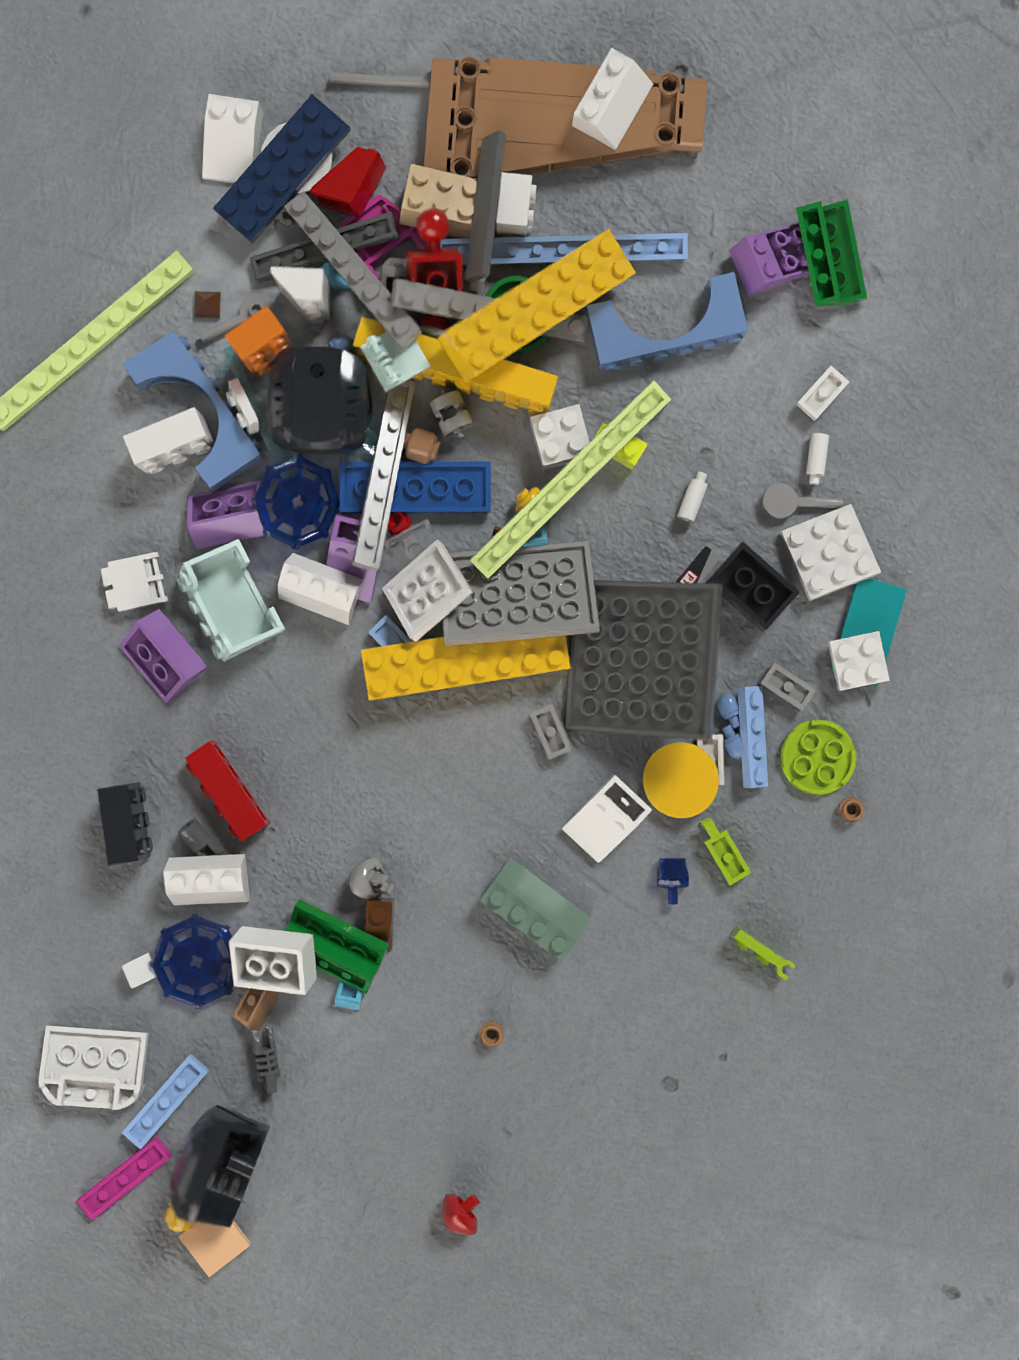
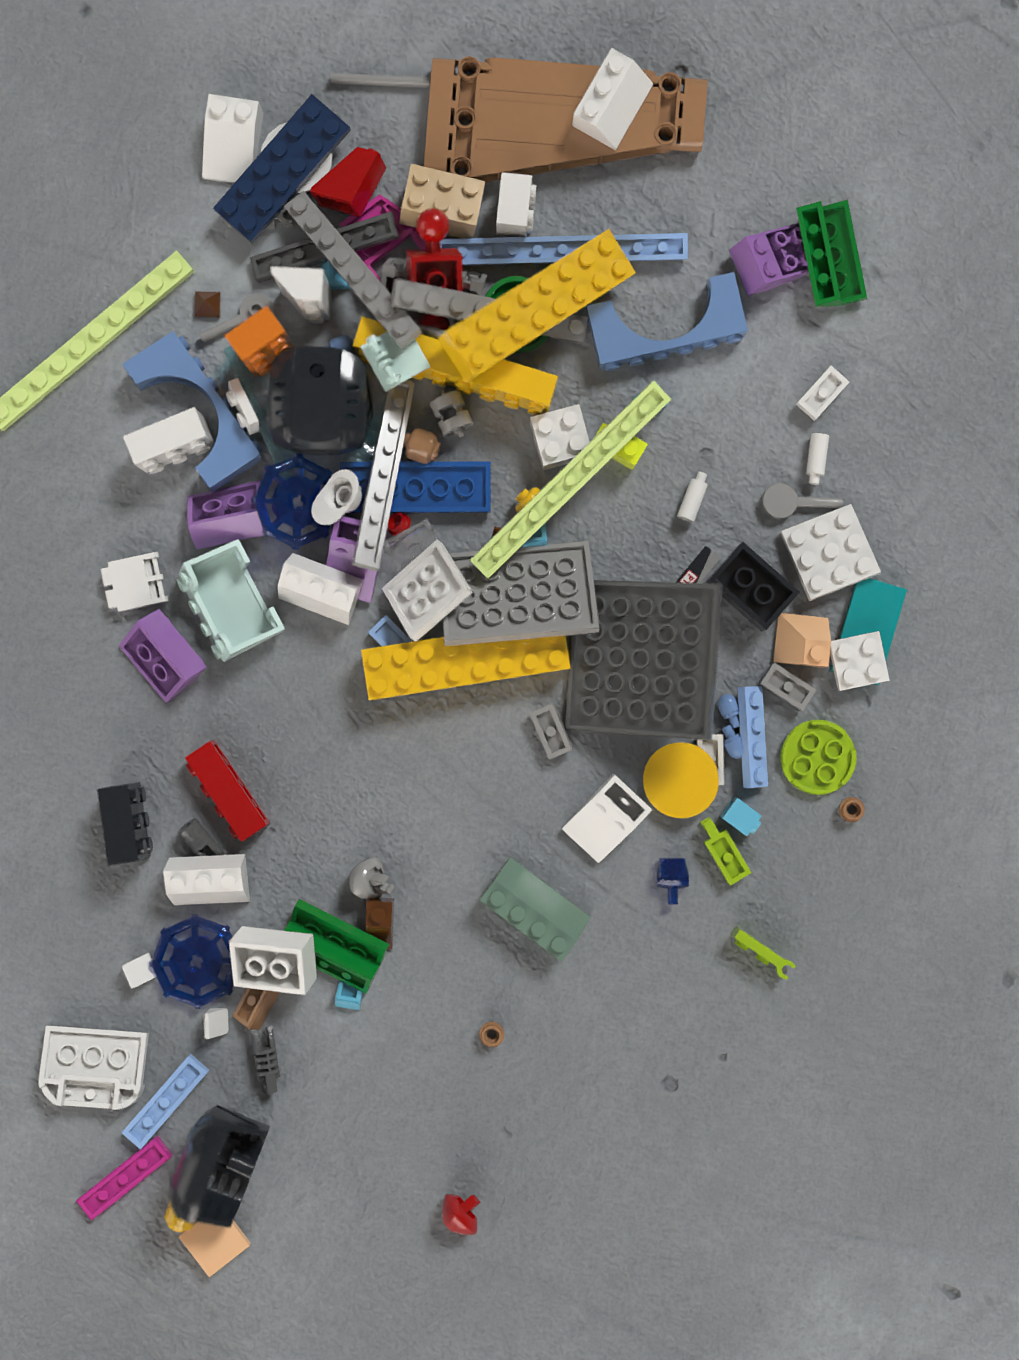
(215, 1022): none -> white slope
(337, 497): none -> white piece
(485, 206): dark grey tile -> none
(741, 816): none -> medium azure brick
(802, 640): none -> light nougat slope

